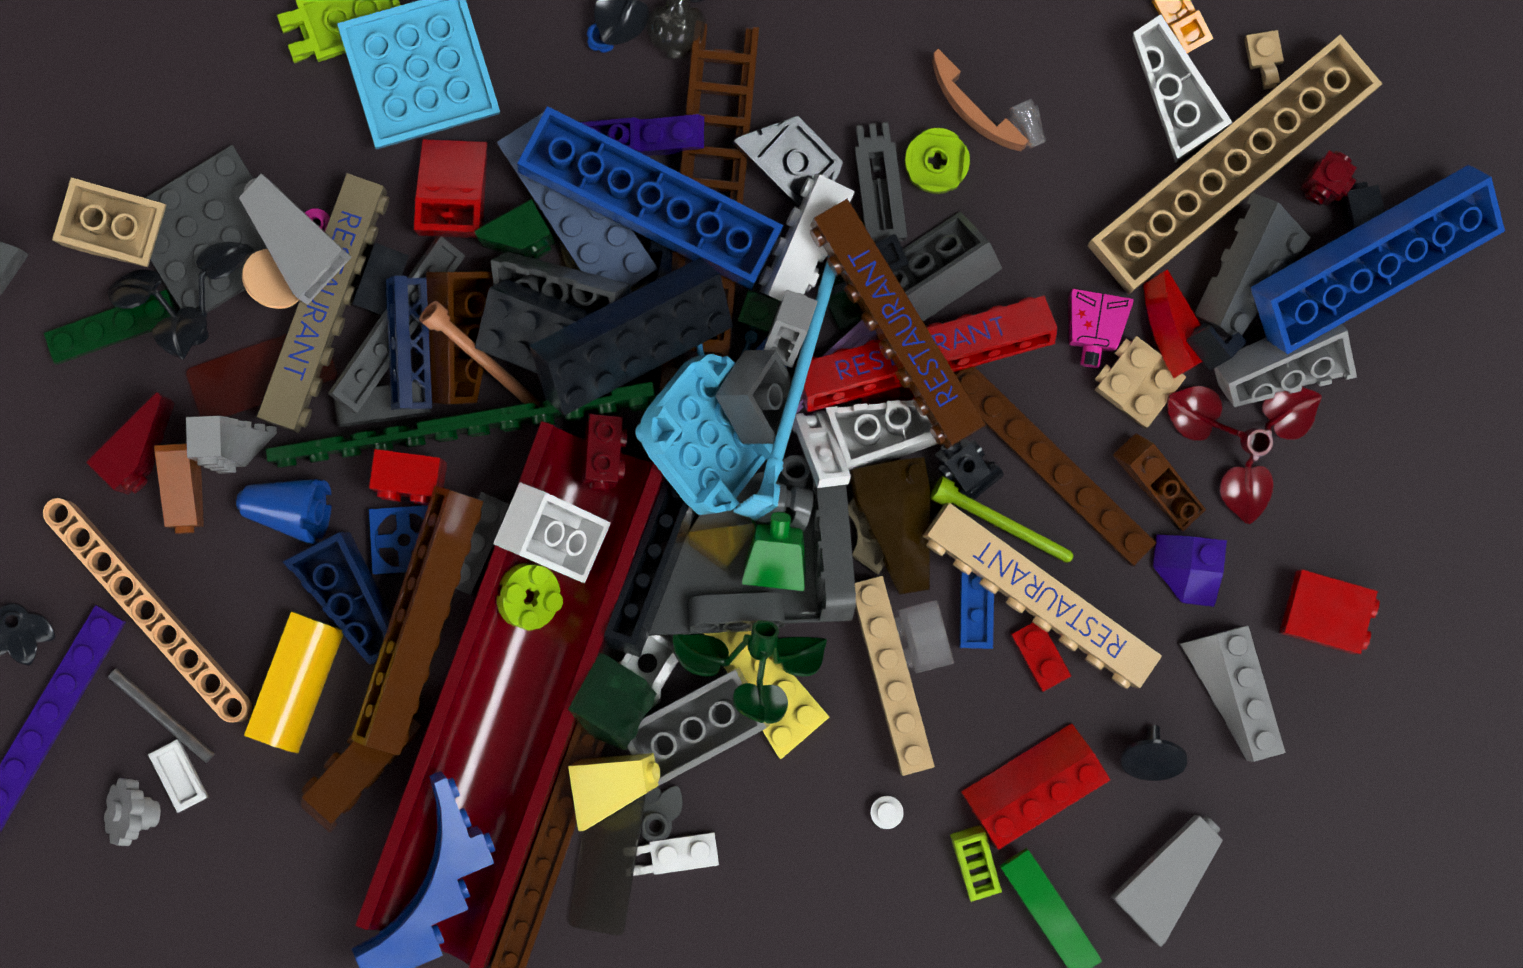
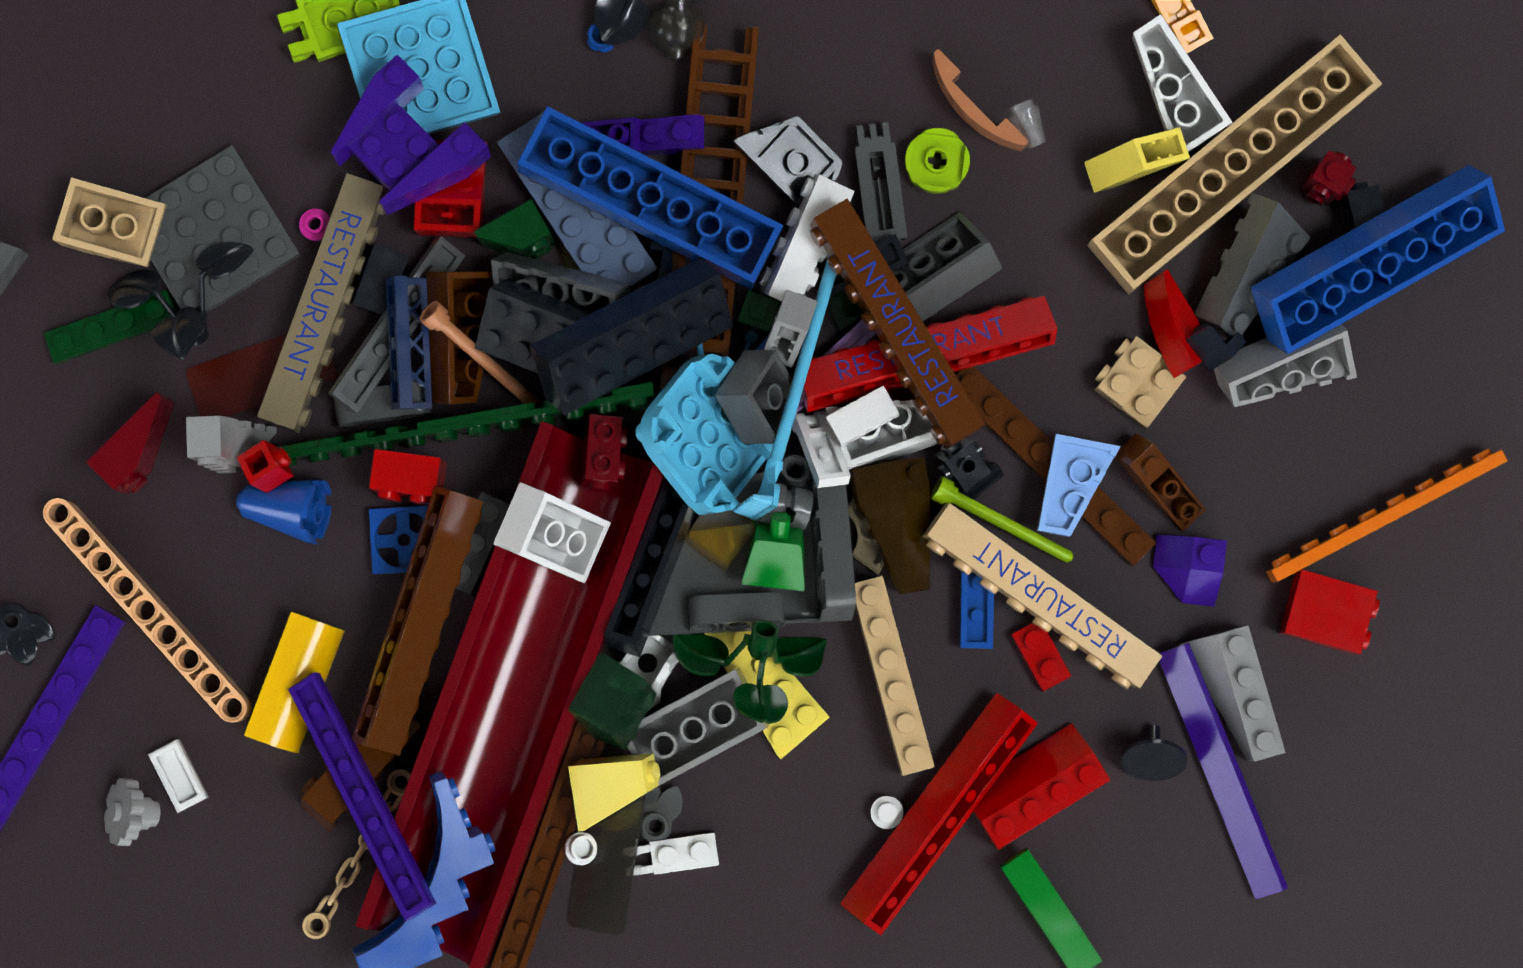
(161, 715): flat silver bar -> none
(179, 488): dark orange slope -> none
(265, 282): light nougat shield -> none
(265, 466): none -> red brick
(297, 244): light grey slope -> none
(307, 923): none -> tan piece
(345, 590): dark blue wedge -> none
(362, 797): none -> dark purple tile
(398, 148): none -> dark purple wedge
(546, 597): lime plate -> none
(580, 848): none -> white plate
(862, 416): none -> white tile
(924, 637): clear brick -> none
(938, 813): none -> red brick
(970, 836): lime slope -> none
(1071, 481): none -> light blue wing
(1096, 323): dark pink torso -> none
(1136, 159): none -> light yellow slope
(1169, 878): light grey slope -> none
(1222, 771): none -> tile
(1244, 489): dark red plant -> none
(1264, 53): tan plate -> none
(1397, 507): none -> orange plate

